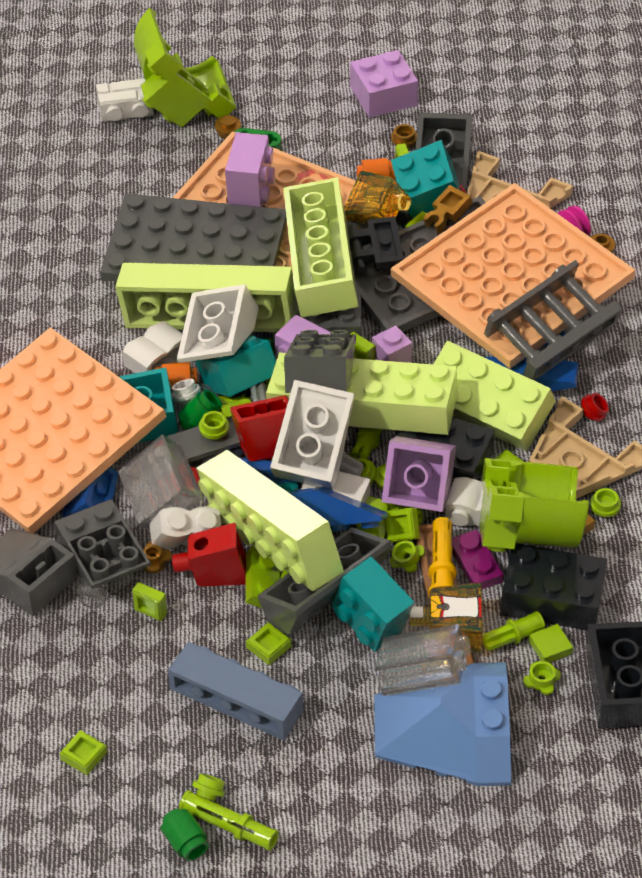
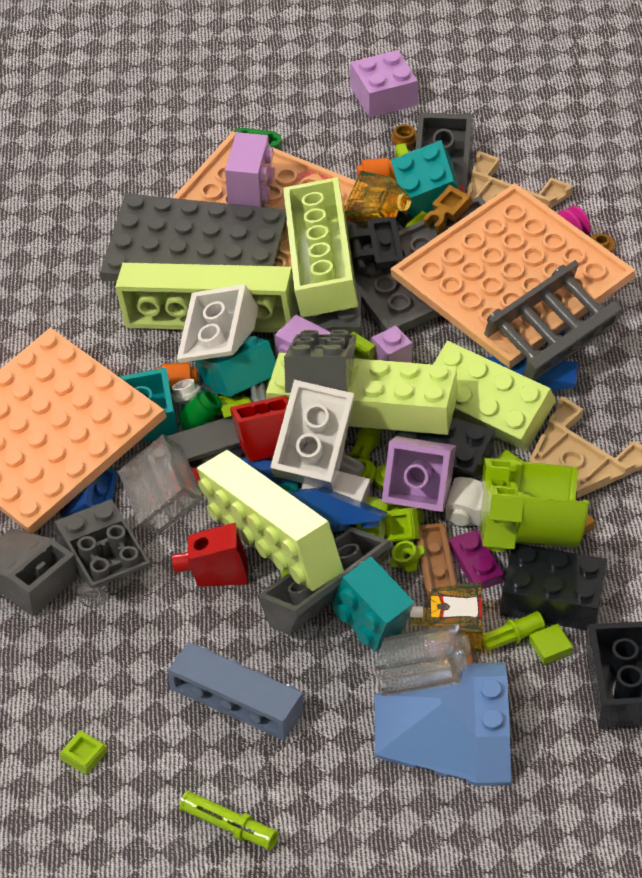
(122, 100): white brick -> none
(149, 601): lime tile -> none
(155, 348): white brick -> none
(159, 560): pearl gold plate -> none
(175, 524): white brick -> none
(178, 90): lime piece -> none
(184, 834): green brick -> none
(209, 786): lime plate -> none
(213, 425): lime plate -> none
(227, 124): pearl gold plate -> none
(260, 575): lime plate -> none
(268, 643): lime tile -> none
(442, 570): yellow pin -> none
(542, 670): lime plate -> none
(595, 406): red plate -> none
(605, 502): lime plate -> none

